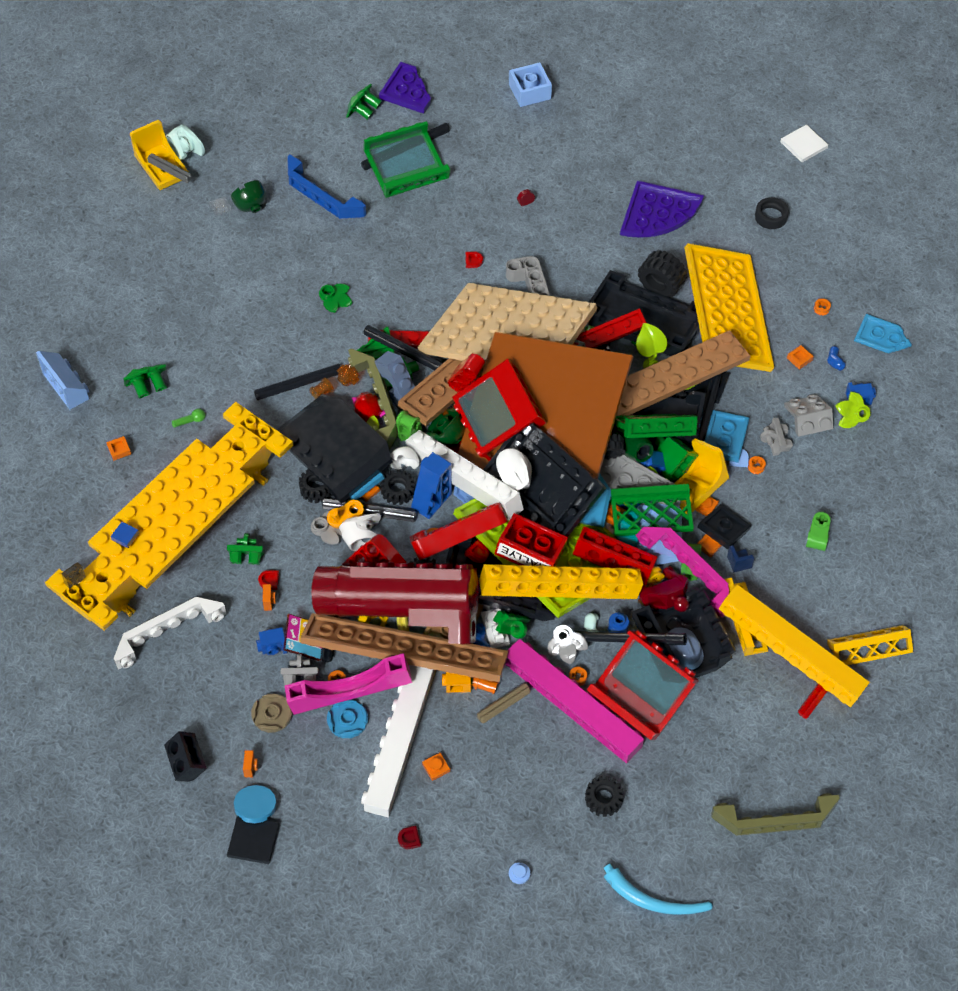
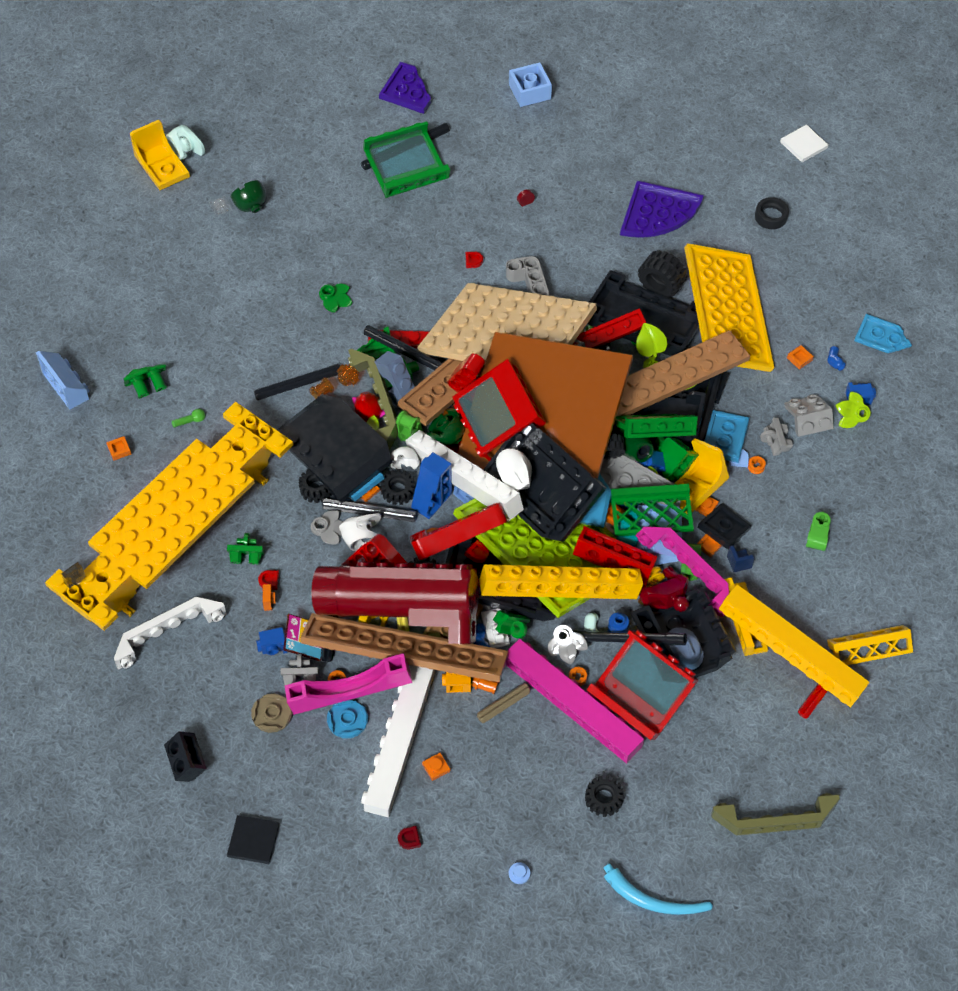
(124, 534): blue tile -> none
(169, 168): dark grey axle -> none
(250, 764): orange plate -> none
(254, 804): dark azure tile -> none
(338, 515): light orange piece -> none
(351, 209): blue slope -> none
(356, 103): green connector -> none
(530, 543): red brick -> none
(821, 311): orange bush -> none

